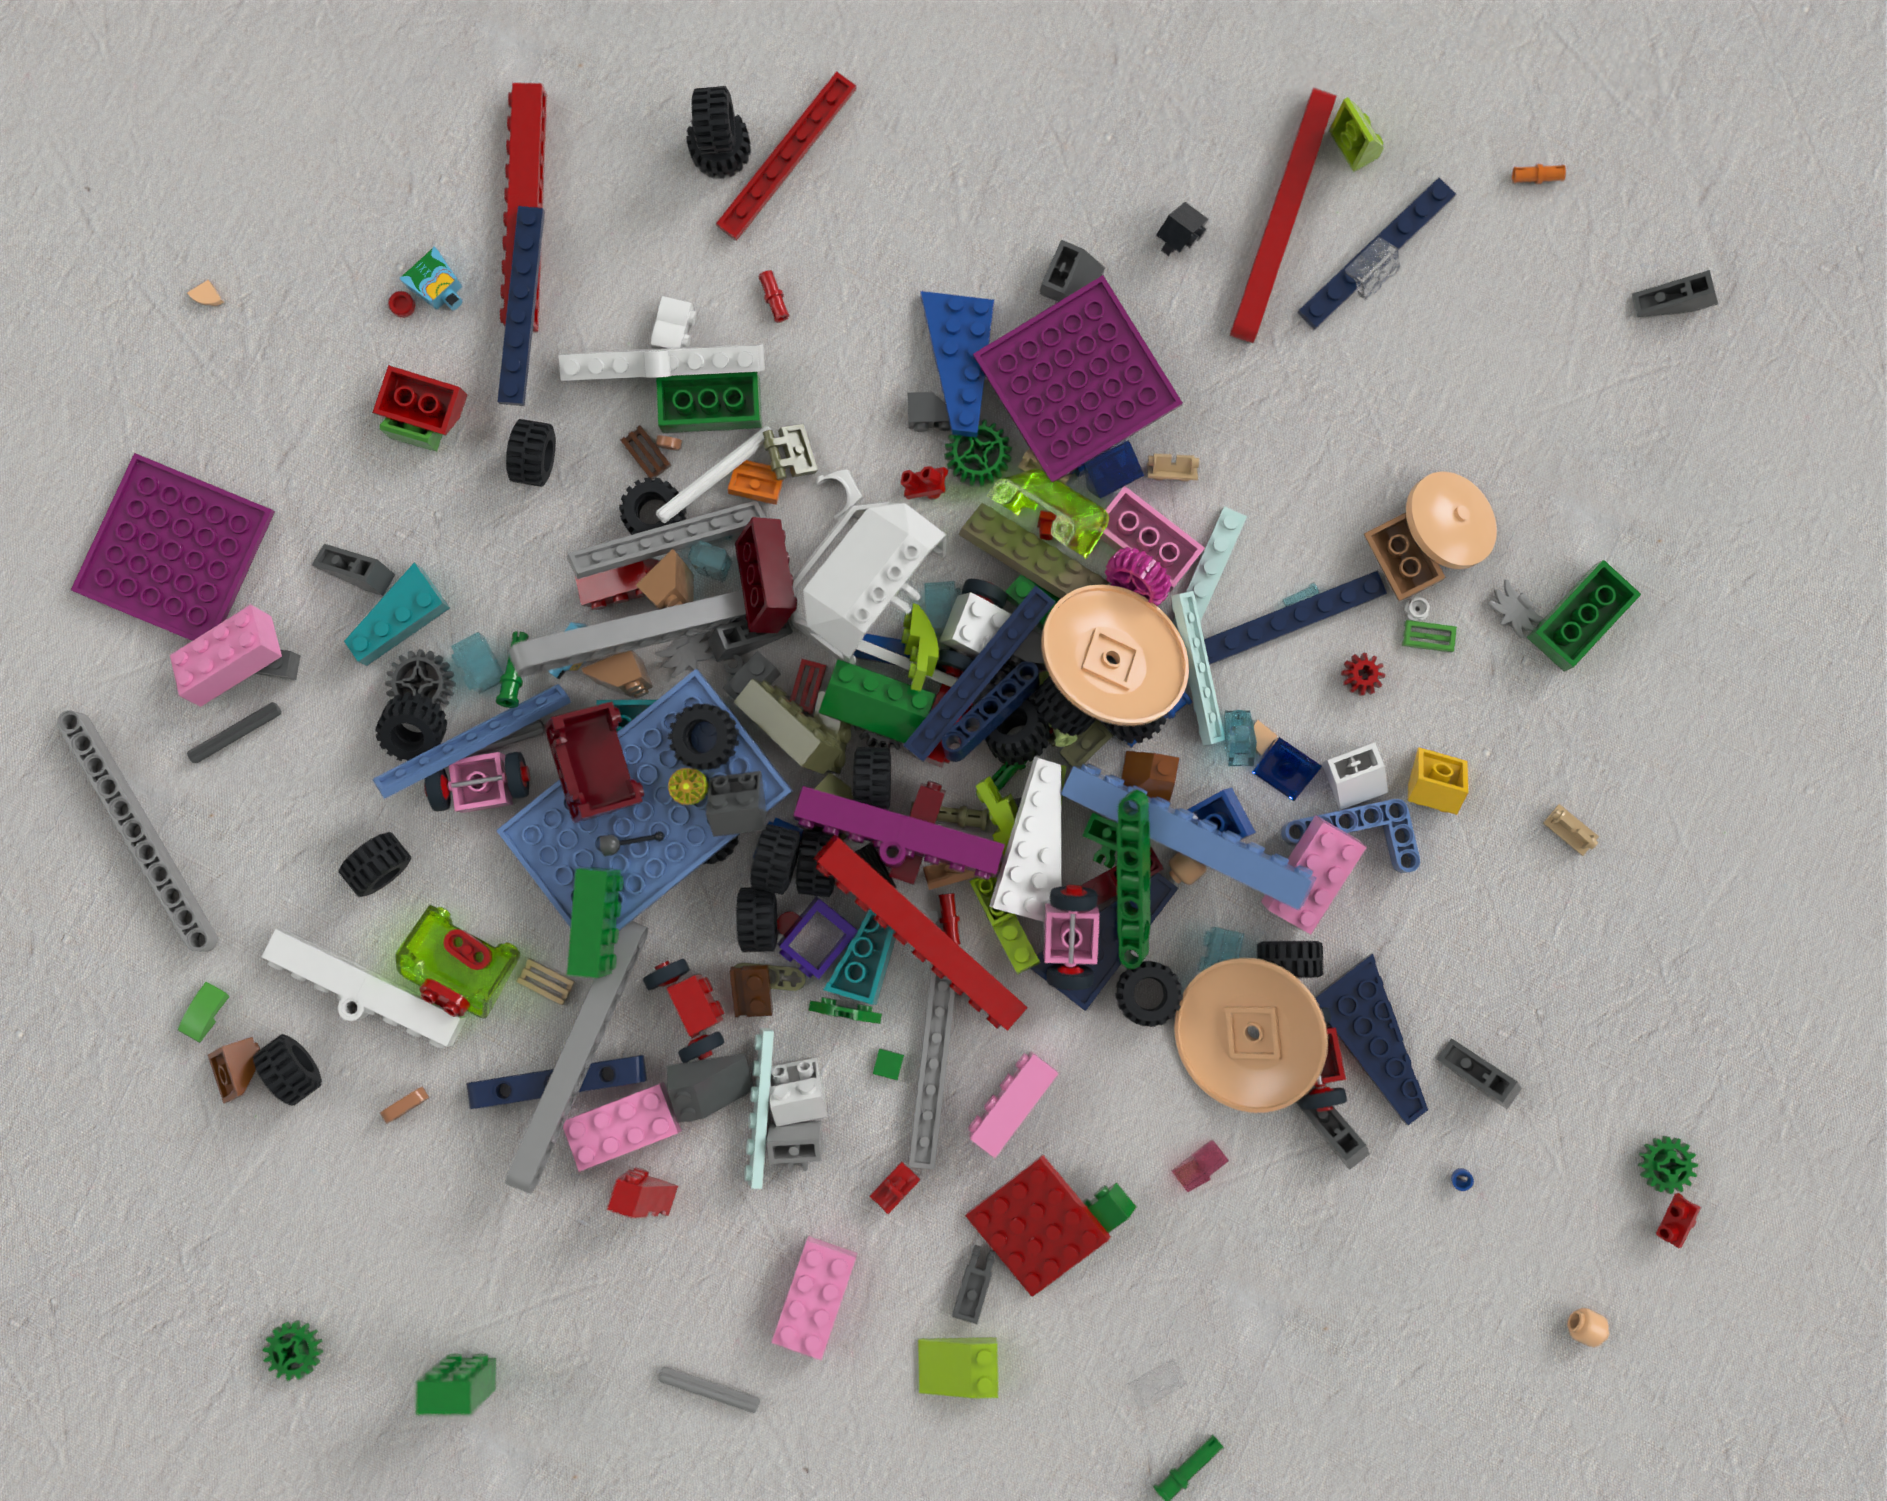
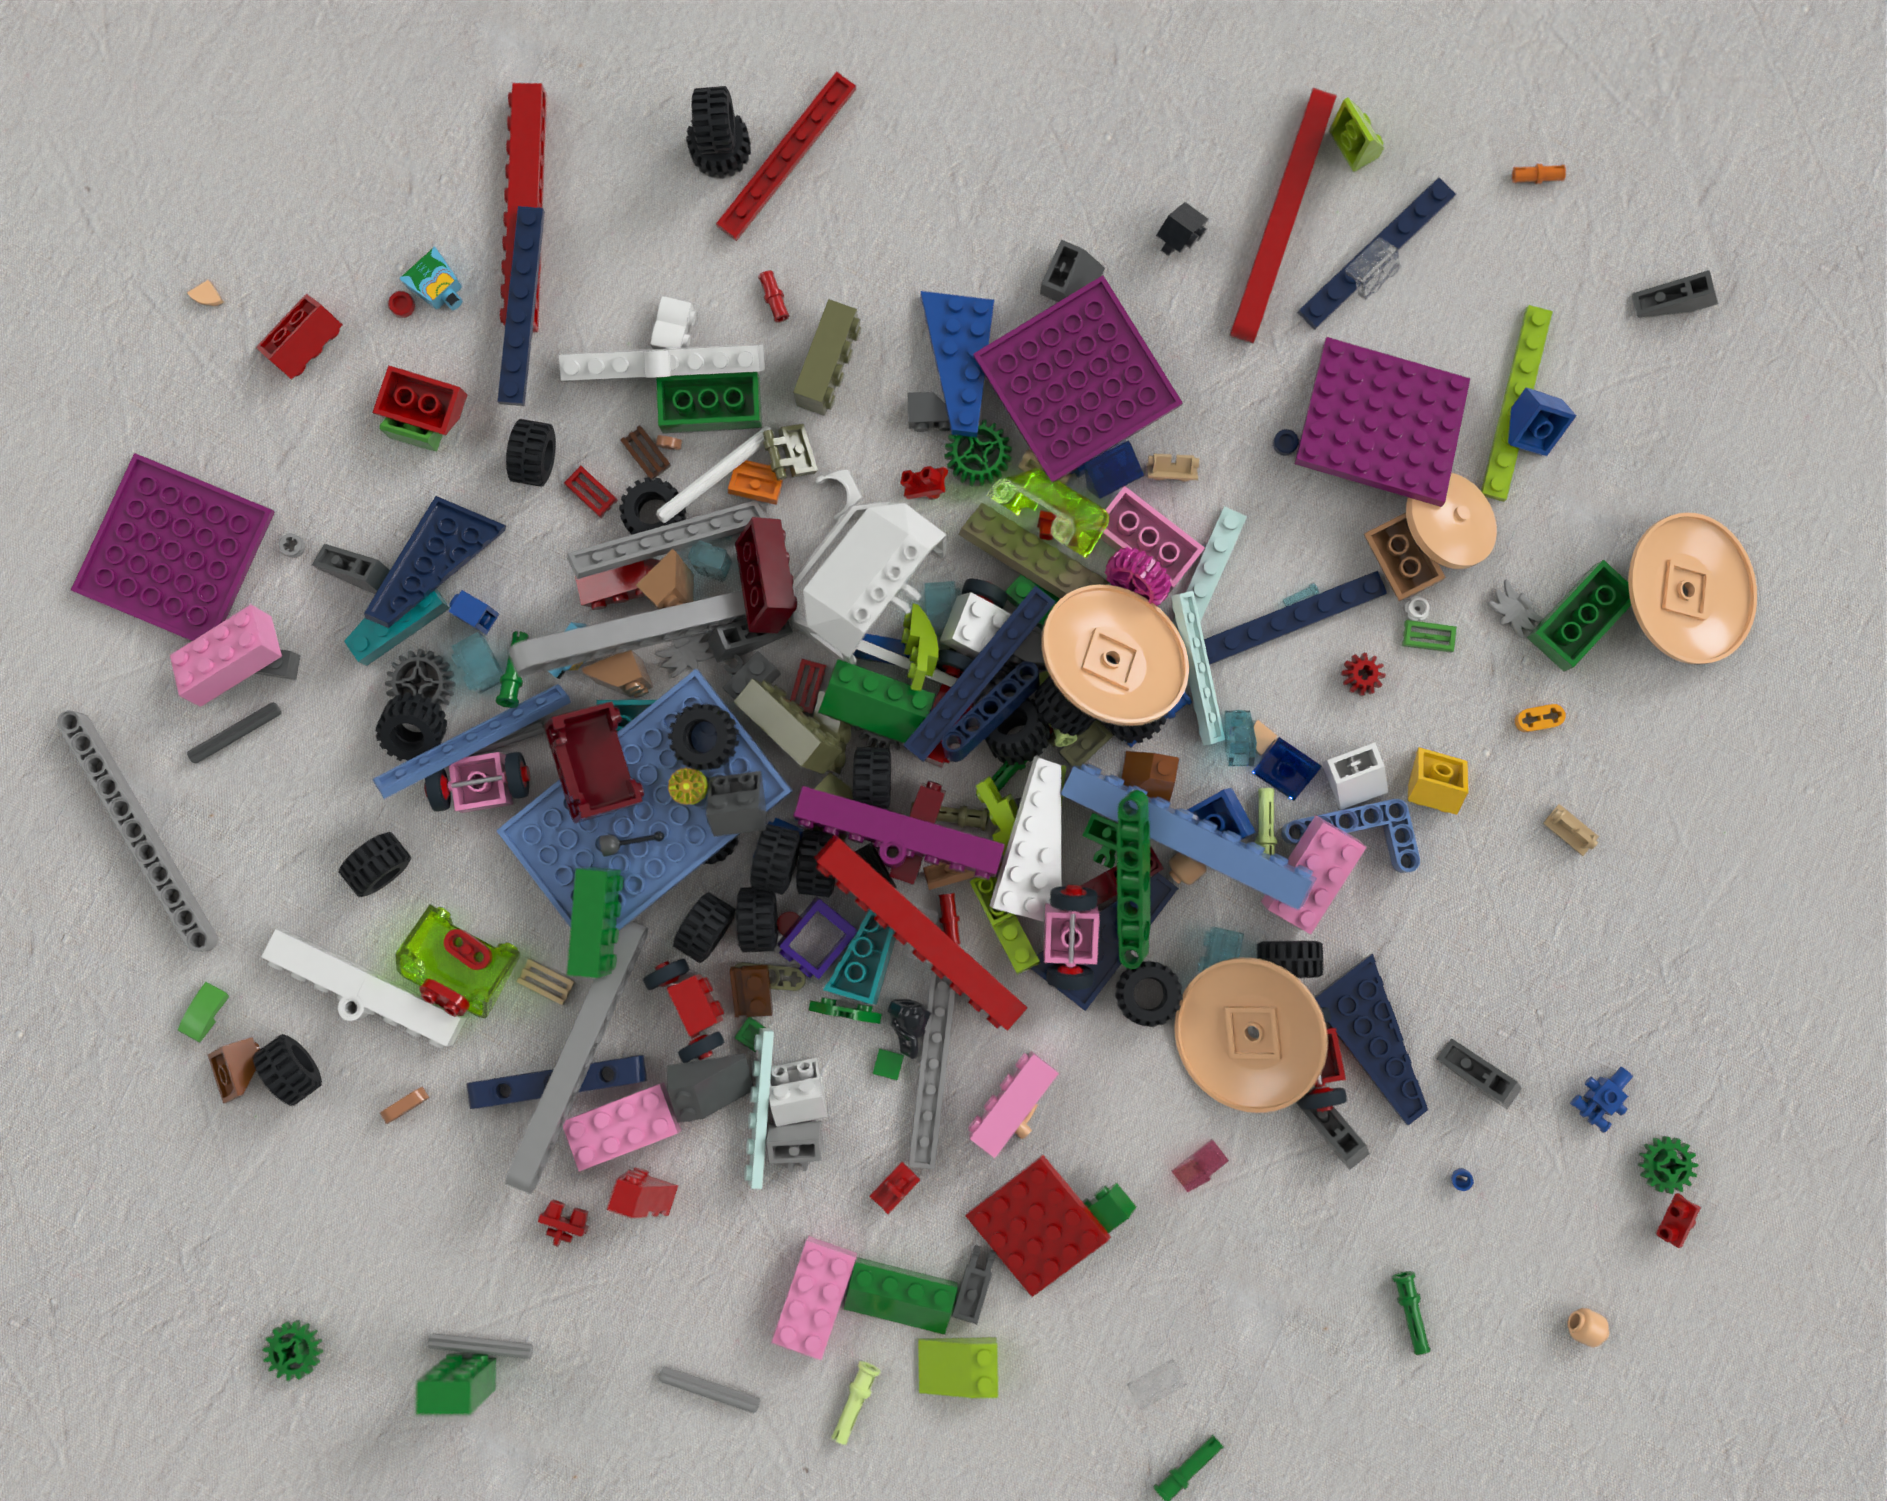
(285, 542): none -> light grey bush
(299, 336): none -> red slope
(436, 550): none -> dark blue wing
(473, 611): none -> blue brick
(480, 1346): none -> light grey axle
(553, 1217): none -> red hips
(606, 506): none -> red tile
(704, 927): none -> black tyre
(747, 1032): none -> green tile
(827, 357): none -> olive brick
(859, 1392): none -> yellowish green pin
(901, 1295): none -> green slope
(909, 1023): none -> black piece
(1023, 1130): none -> light nougat hand
(1266, 820): none -> yellowish green pin
(1285, 442): none -> dark blue tile
(1383, 421): none -> magenta plate
(1409, 1300): none -> green pin
(1522, 375): none -> lime plate
(1538, 421): none -> blue slope
(1538, 712): none -> light orange beam
(1604, 1095): none -> blue piece
(1719, 583): none -> light nougat dish

